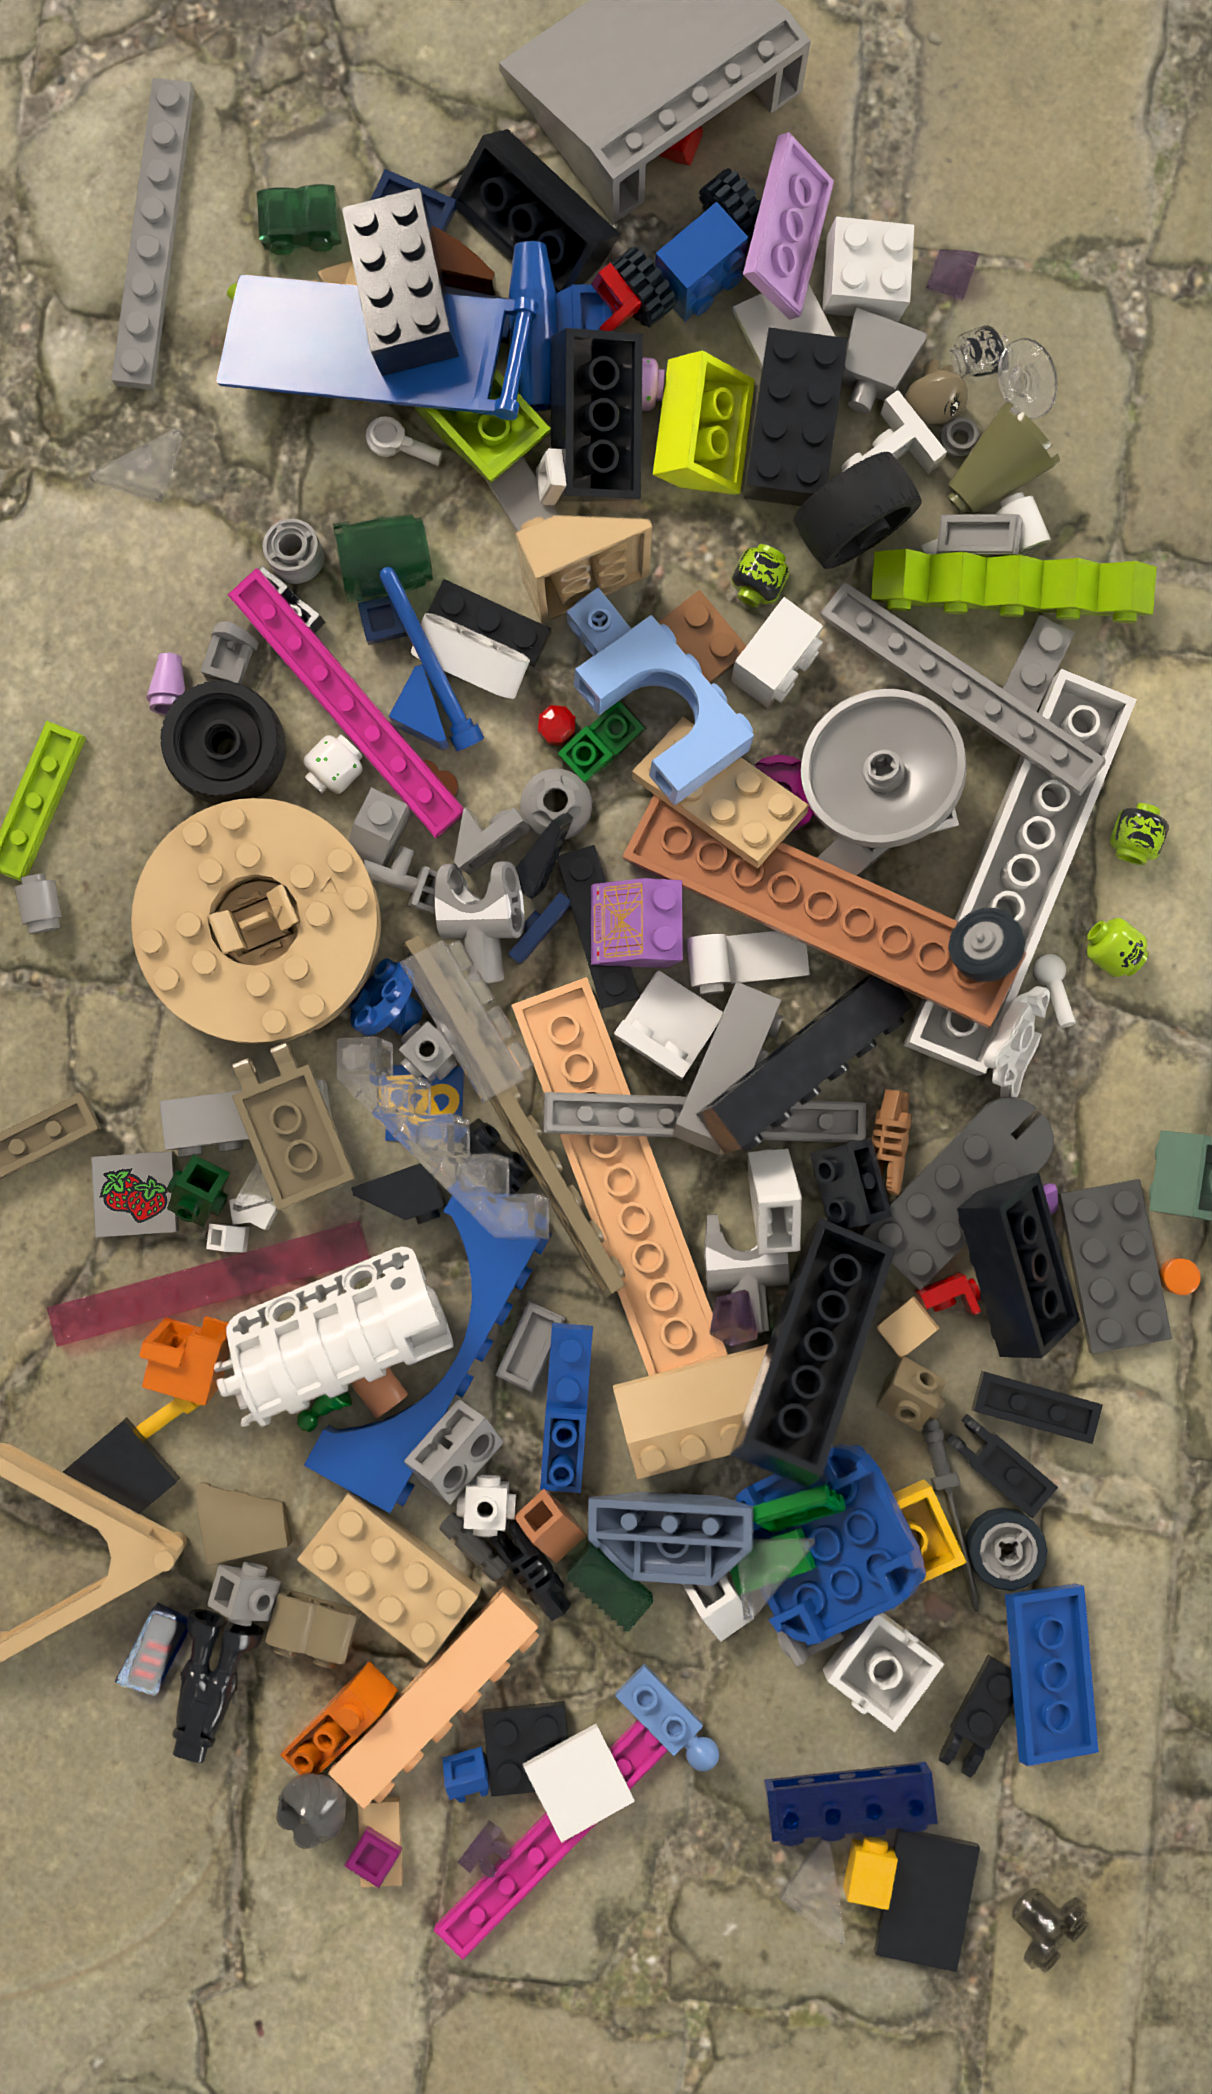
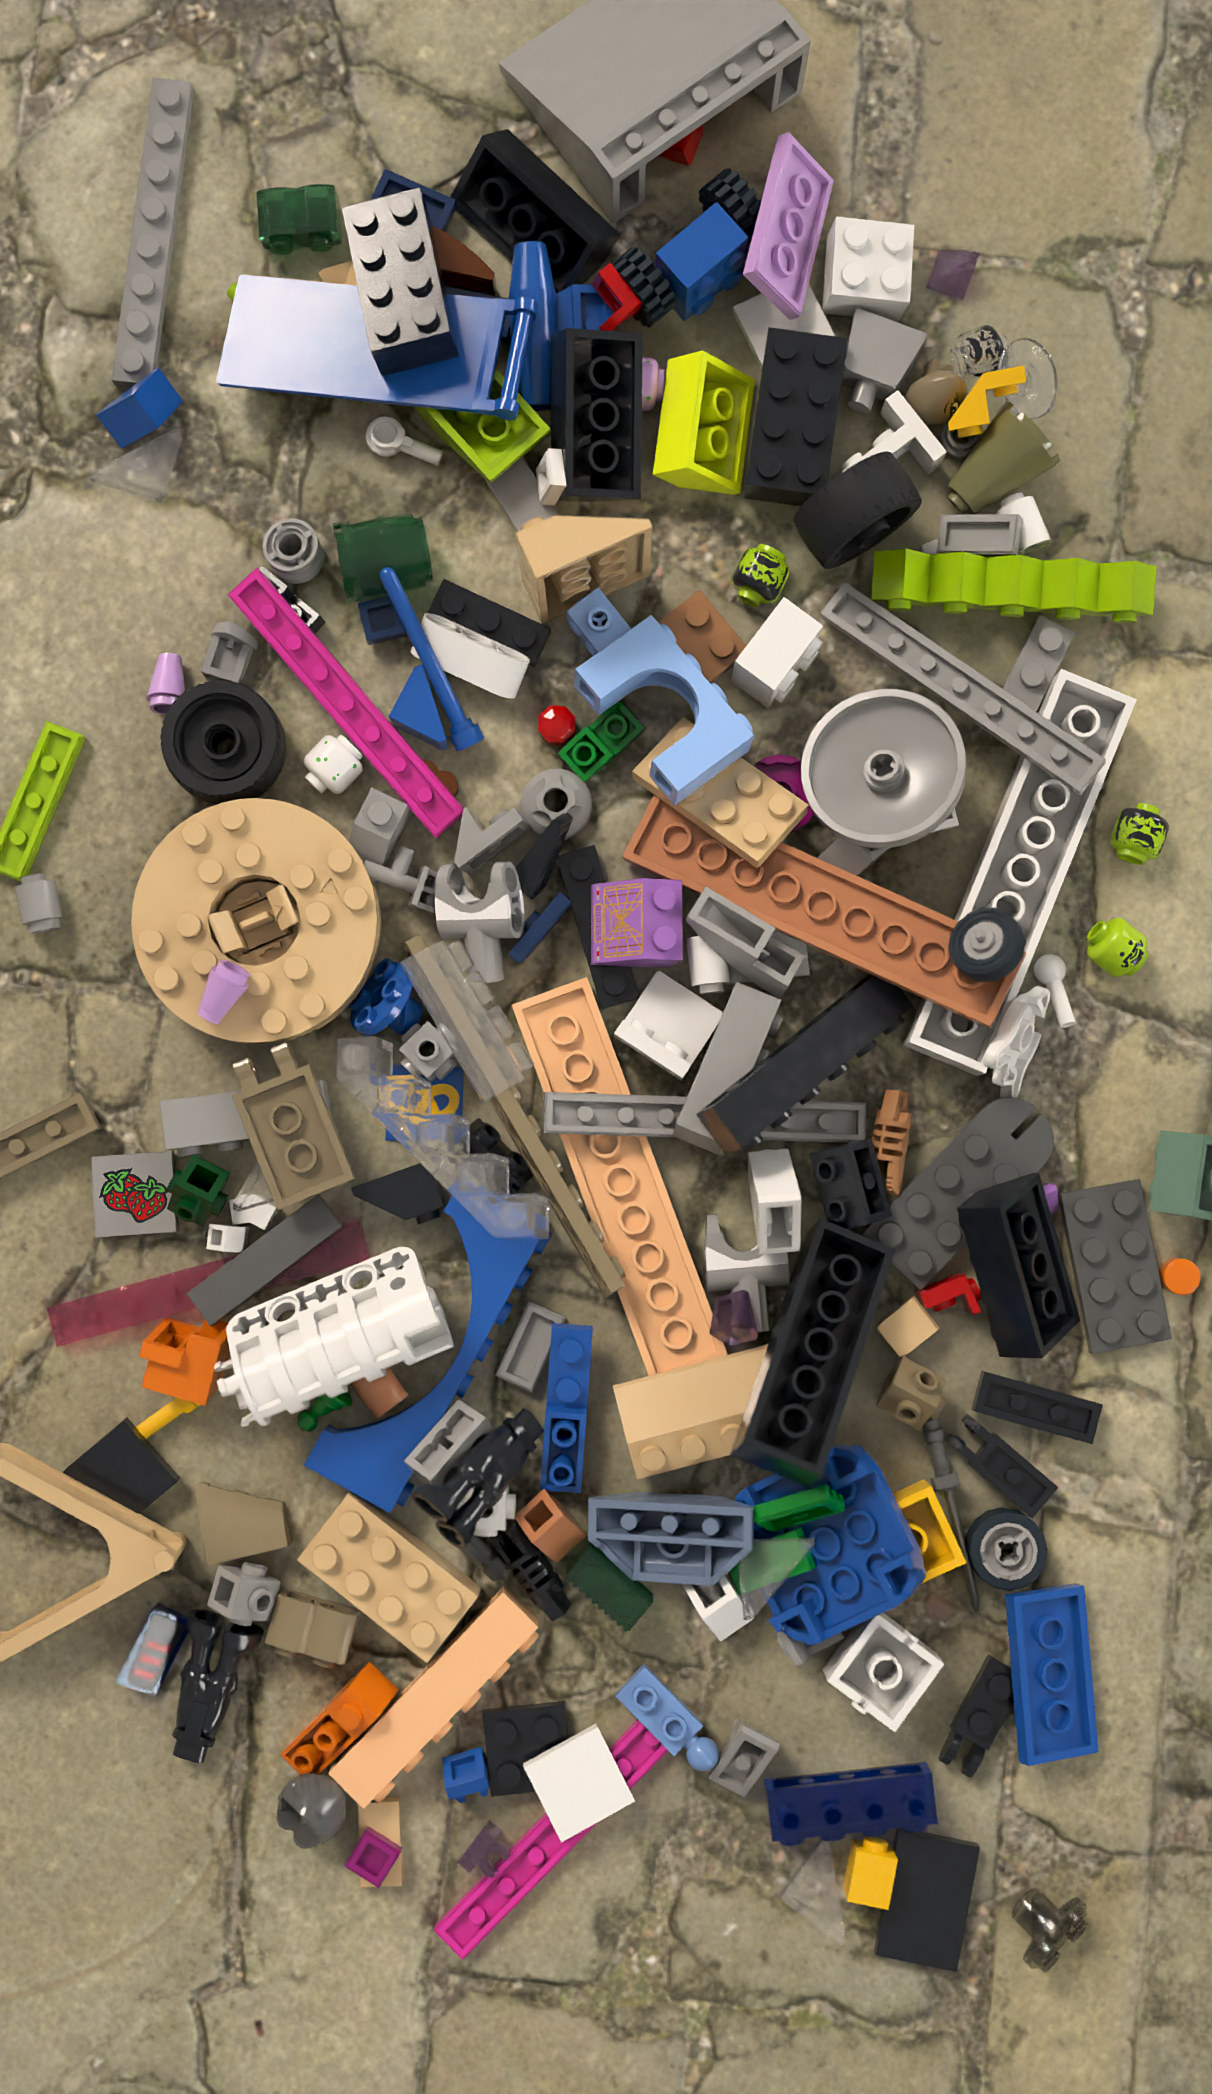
(140, 408): none -> blue slope
(222, 990): none -> lavender cone
(265, 1260): none -> dark grey tile
(486, 1468): none -> black piece
(743, 1758): none -> light grey slope
(744, 942): none -> light grey slope
(974, 409): none -> yellow slope

